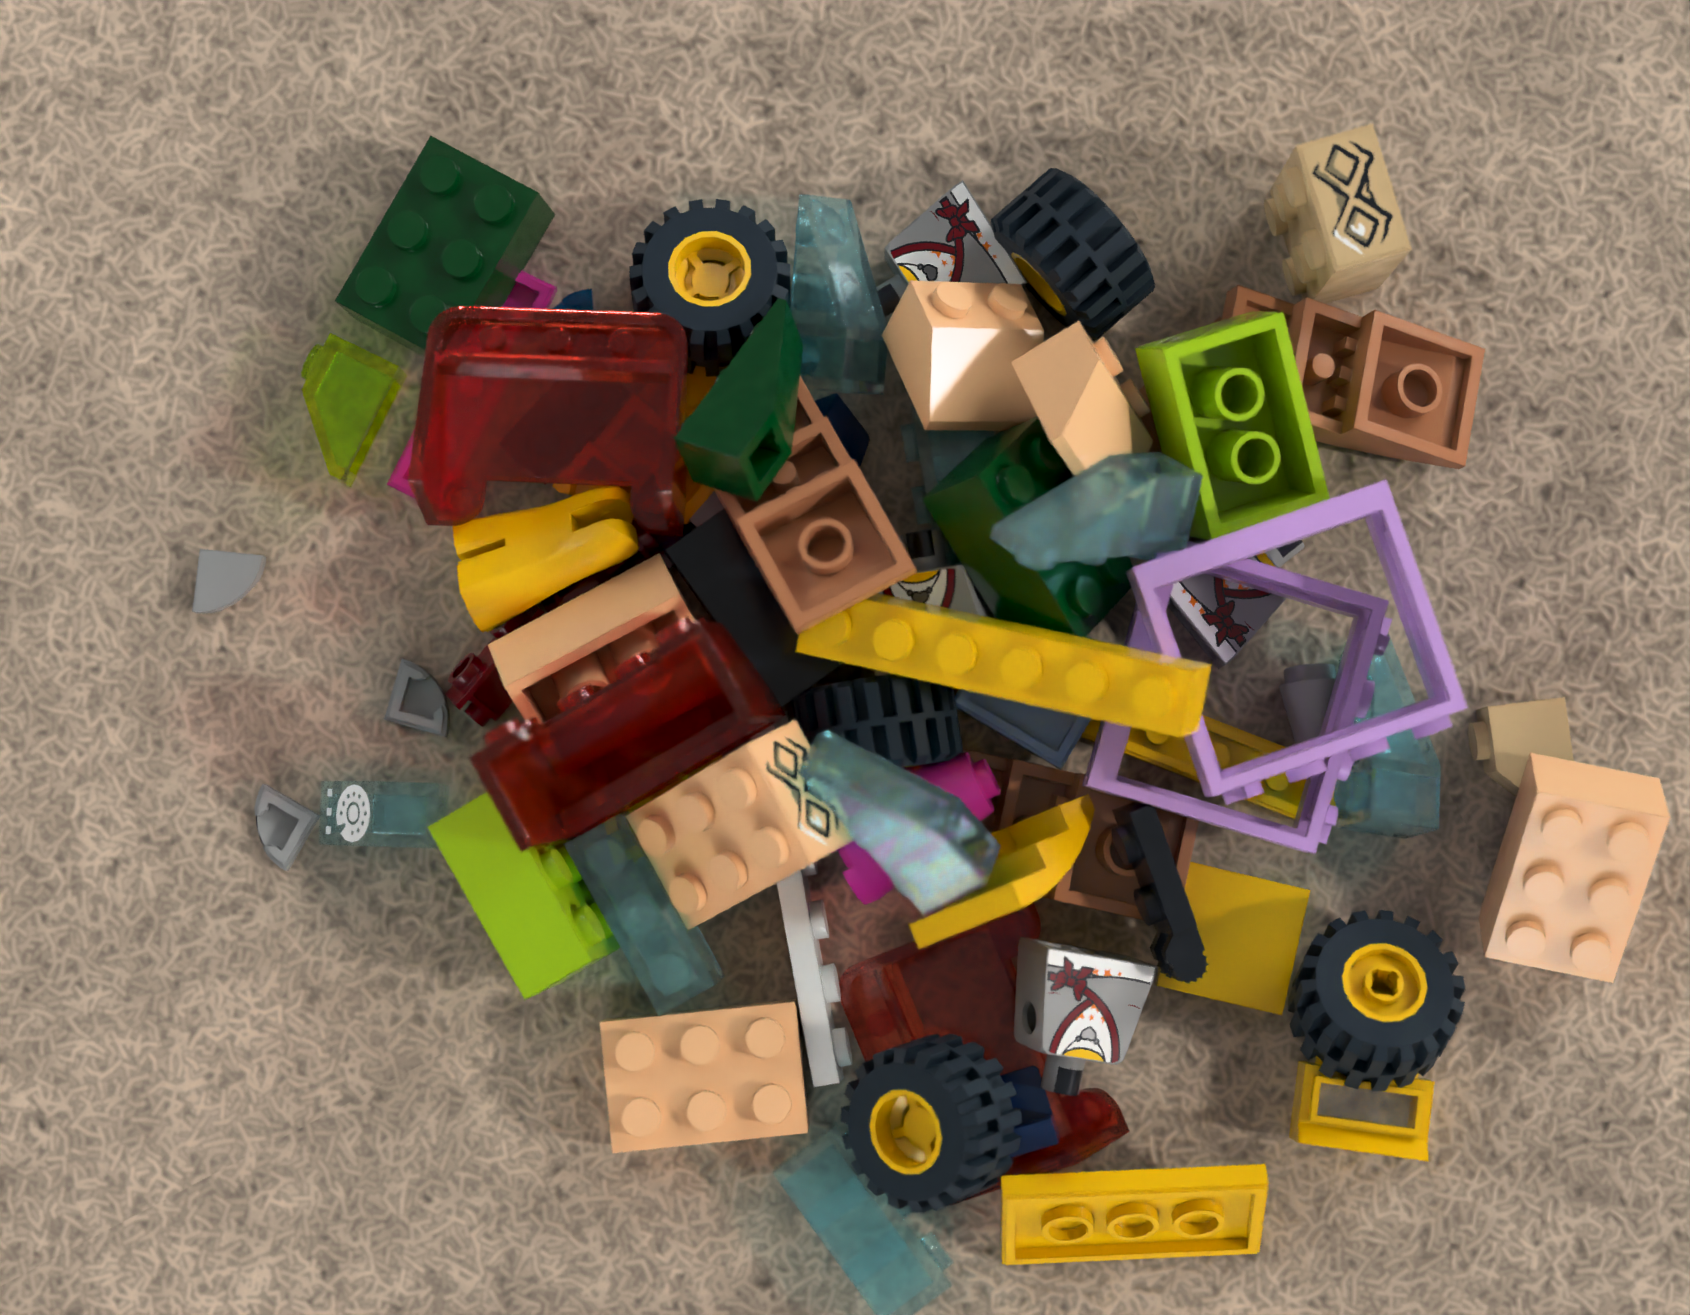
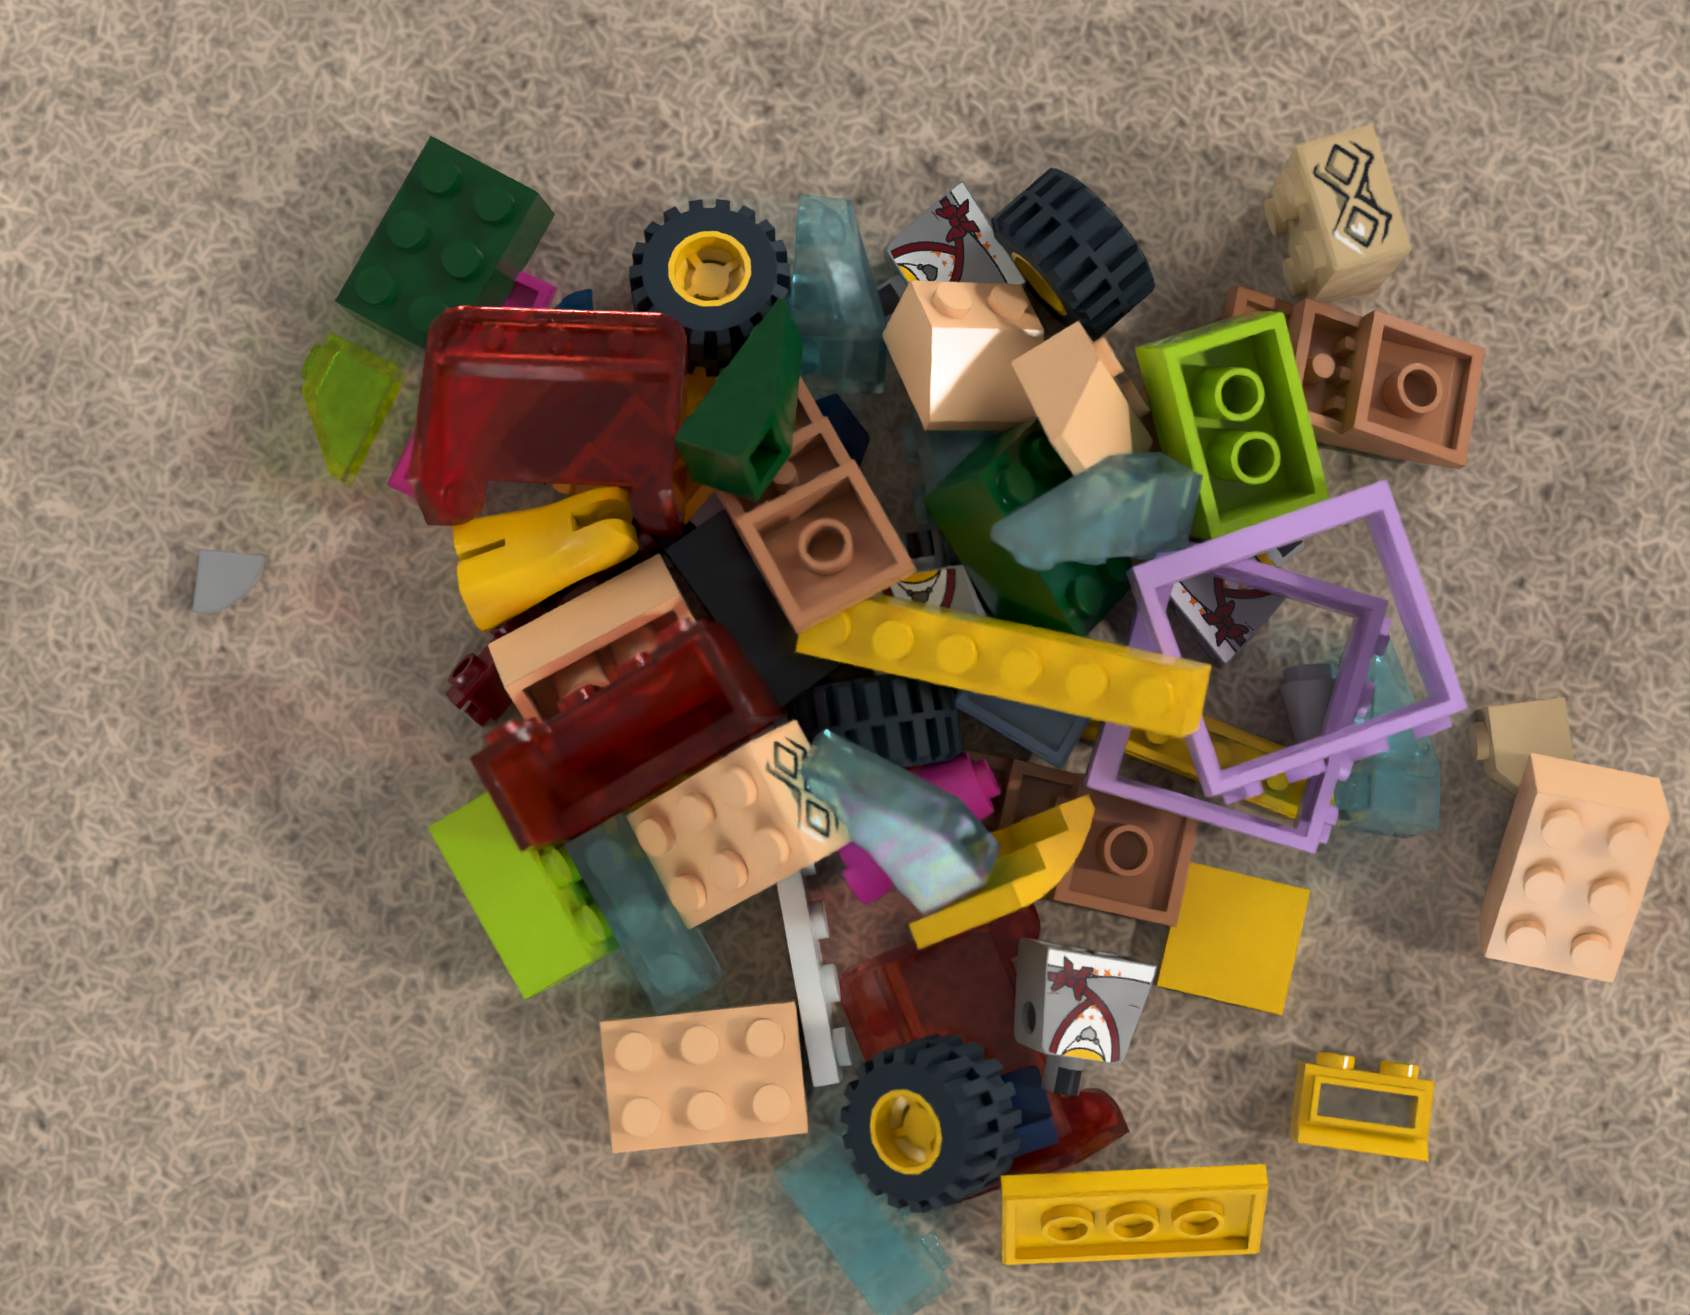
(282, 825): light grey tile -> none
(381, 813): clear light blue slope -> none
(418, 701): light grey tile -> none
(1161, 892): black hinge -> none
(1376, 1000): black wheel -> none

